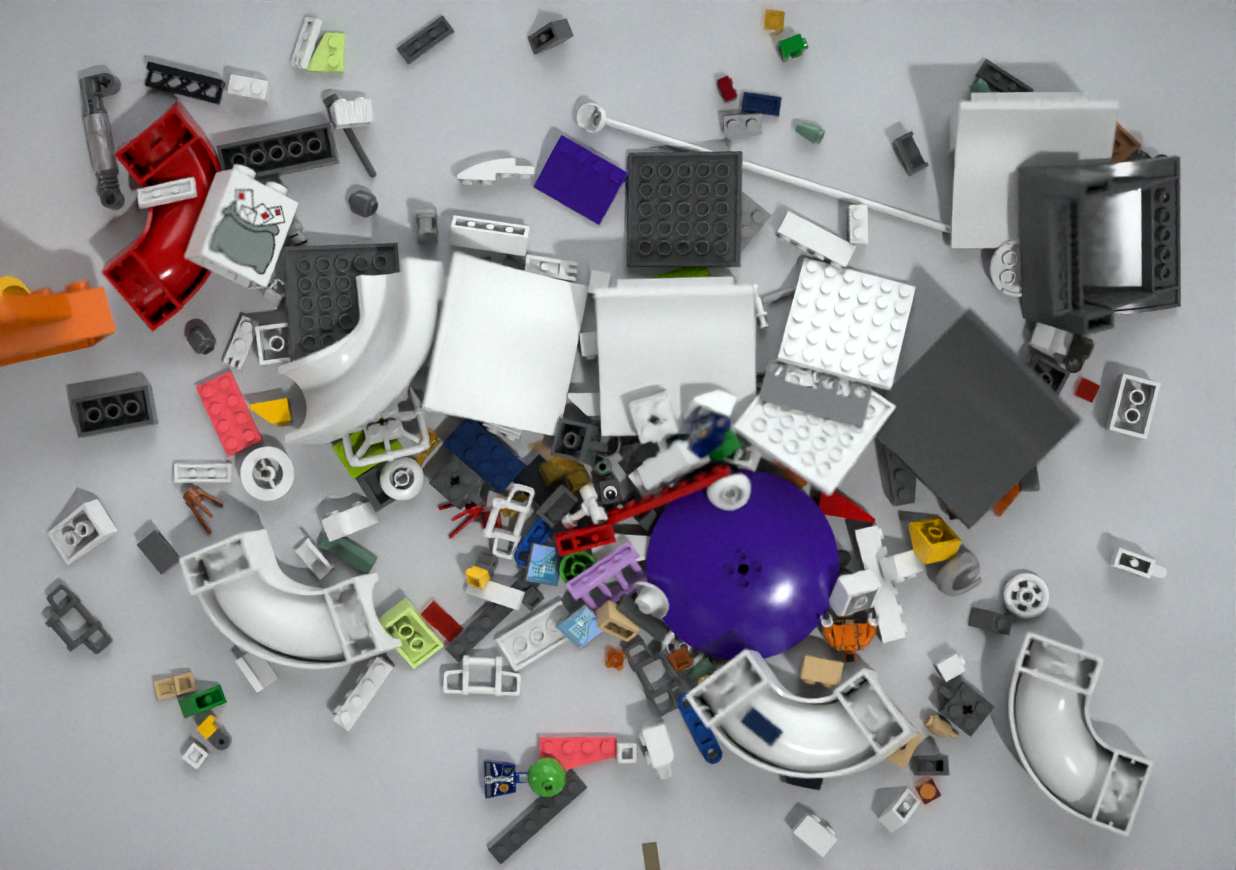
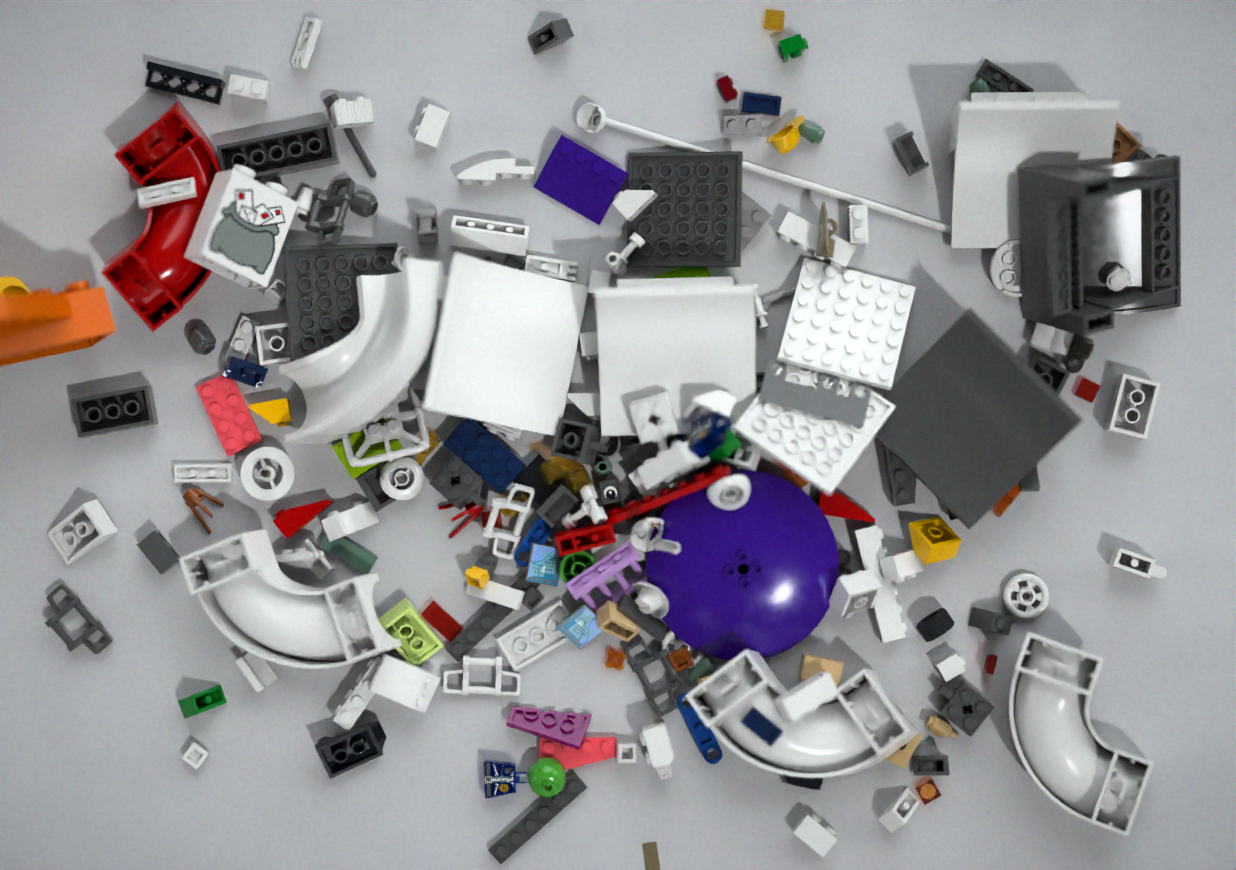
(100, 136): piece -> none
(174, 686): tan slope -> none
(218, 738): leg -> none
(244, 372): none -> dark blue hinge
(295, 518): none -> red slope
(296, 235): light grey wheel -> none
(300, 554): none -> white hinge
(304, 202): none -> white cone
(329, 54): yellowish green wing -> none
(333, 200): none -> dark grey bar
(351, 748): none -> black slope
(402, 250): none -> white piece
(404, 683): none -> white slope
(425, 40): dark grey tile -> none
(432, 126): none -> white brick
(557, 727): none -> magenta wing
(616, 260): none -> white bar
(633, 202): none -> white slope
(641, 537): none -> white piece
(787, 137): none -> yellow piece
(806, 697): none -> white brick
(825, 246): none -> dark tan panel
(849, 634): orange torso -> none
(935, 625): none -> black tyre
(959, 575): light grey hair -> none
(990, 663): none -> clear red tile
(1118, 278): none -> white plate

